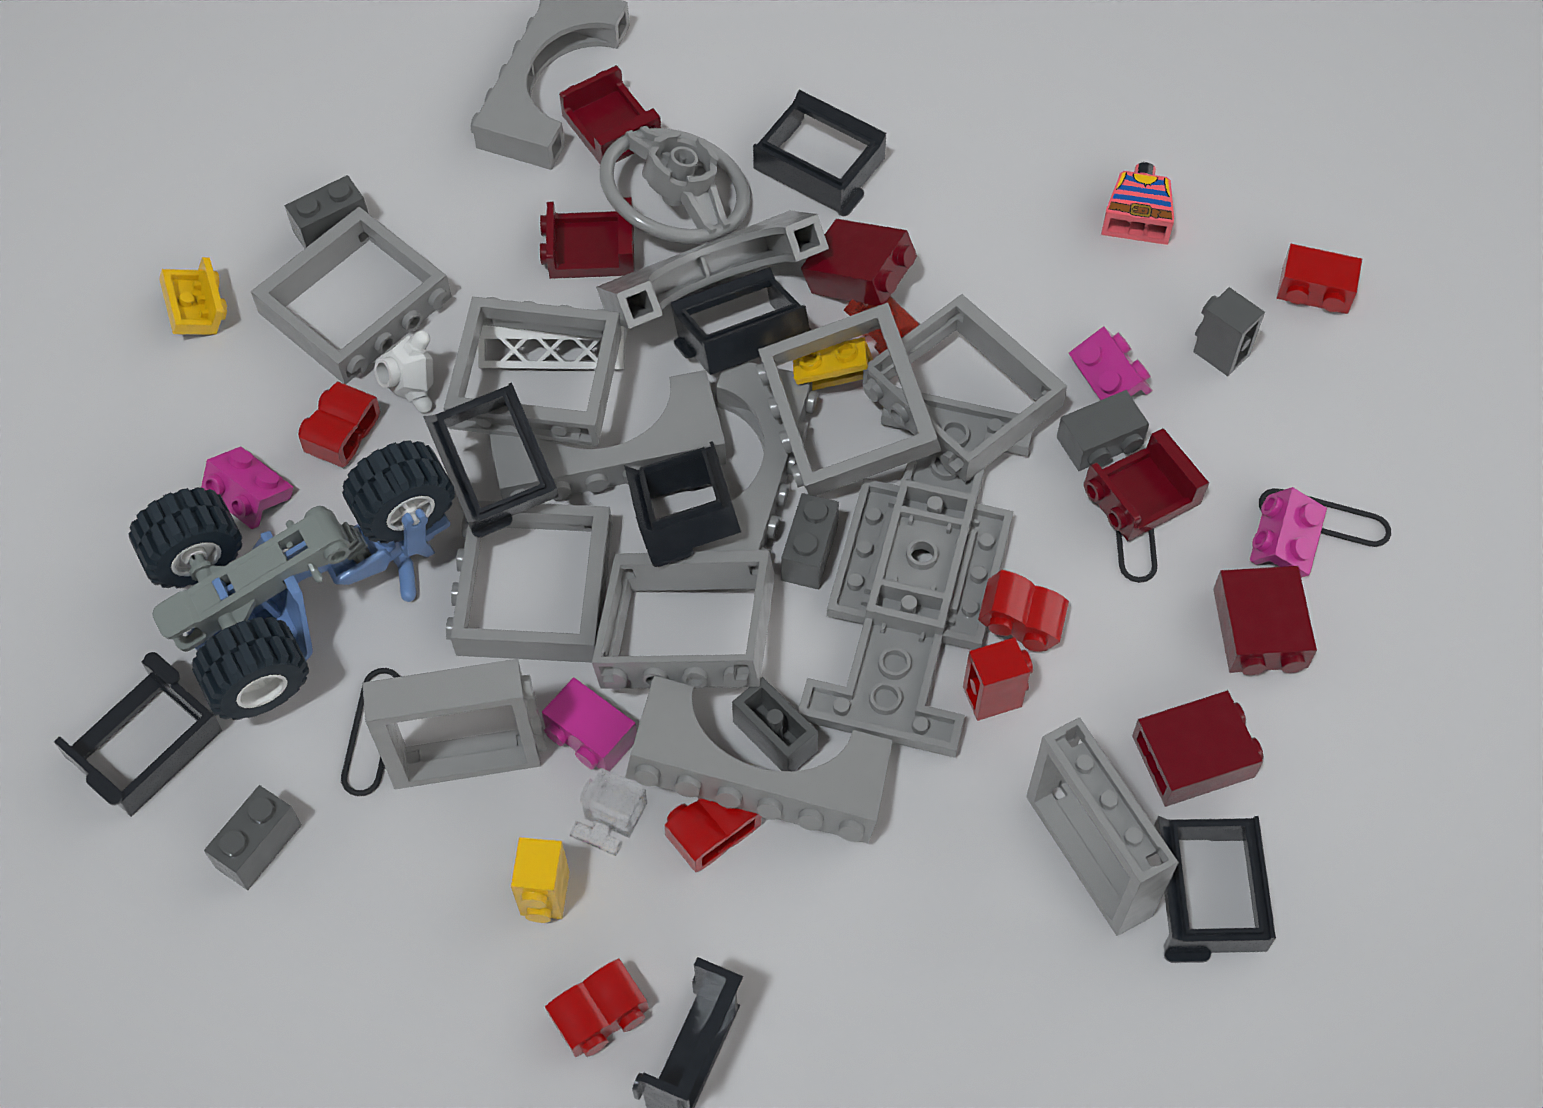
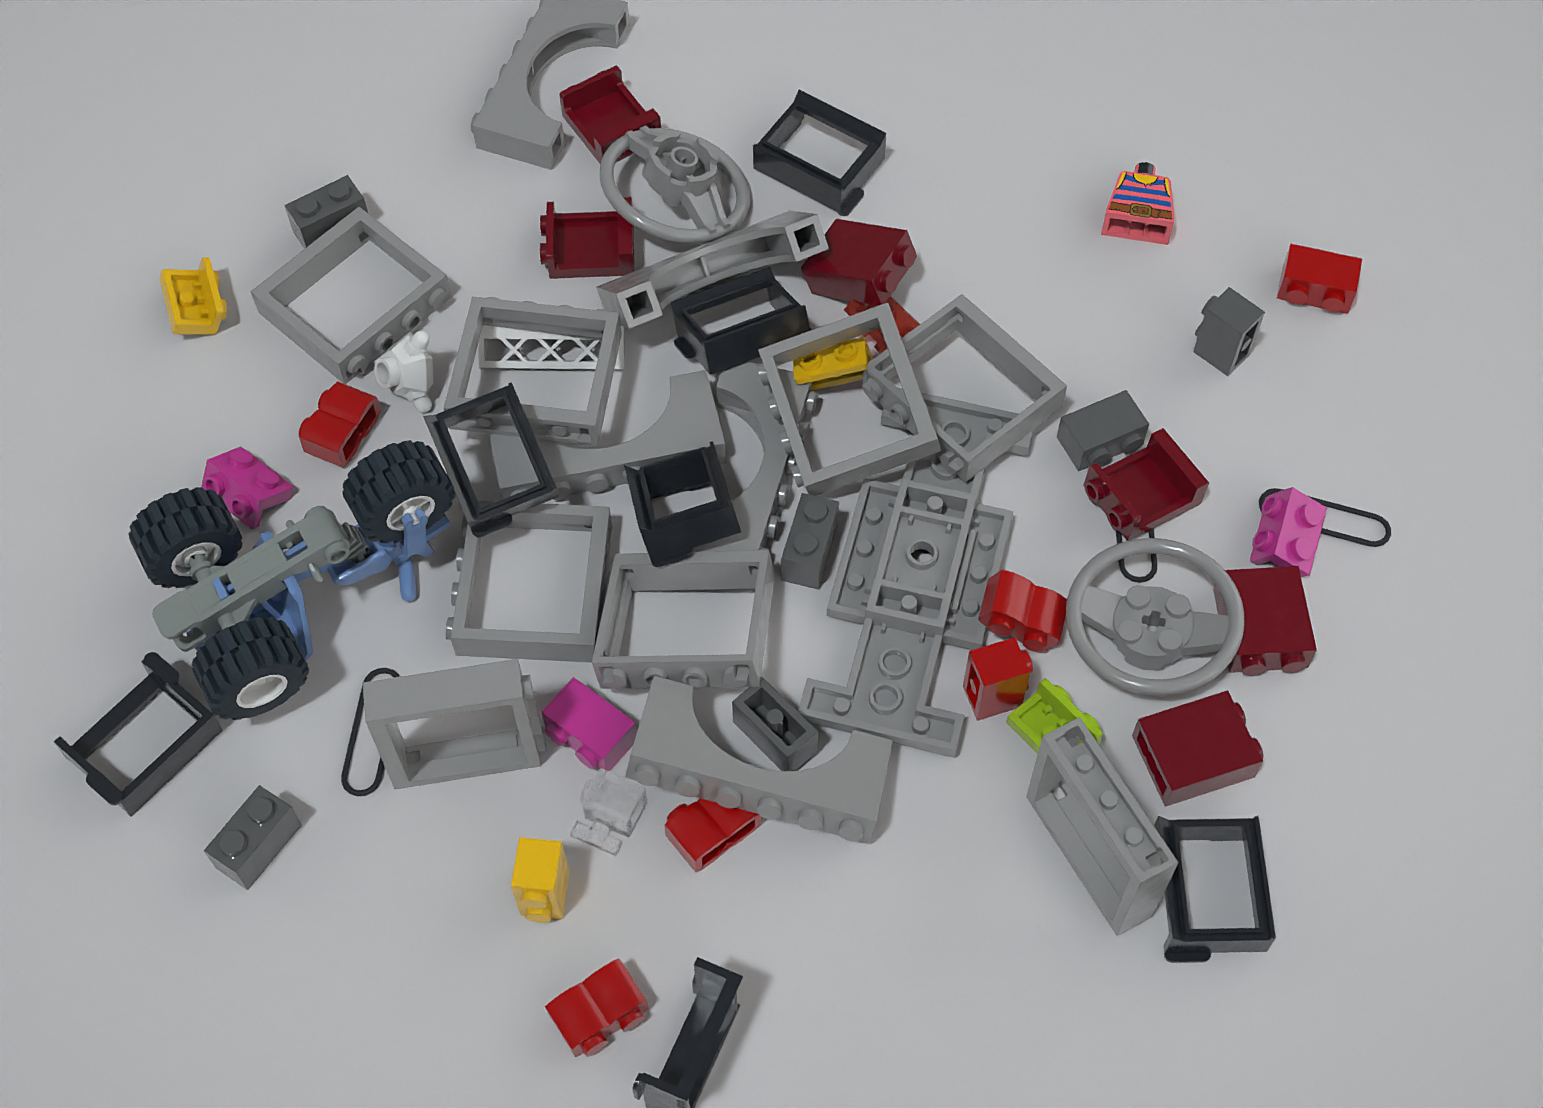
(1046, 712): none -> lime bracket
(1107, 365): dark pink bracket -> none
(1177, 630): none -> light grey piece

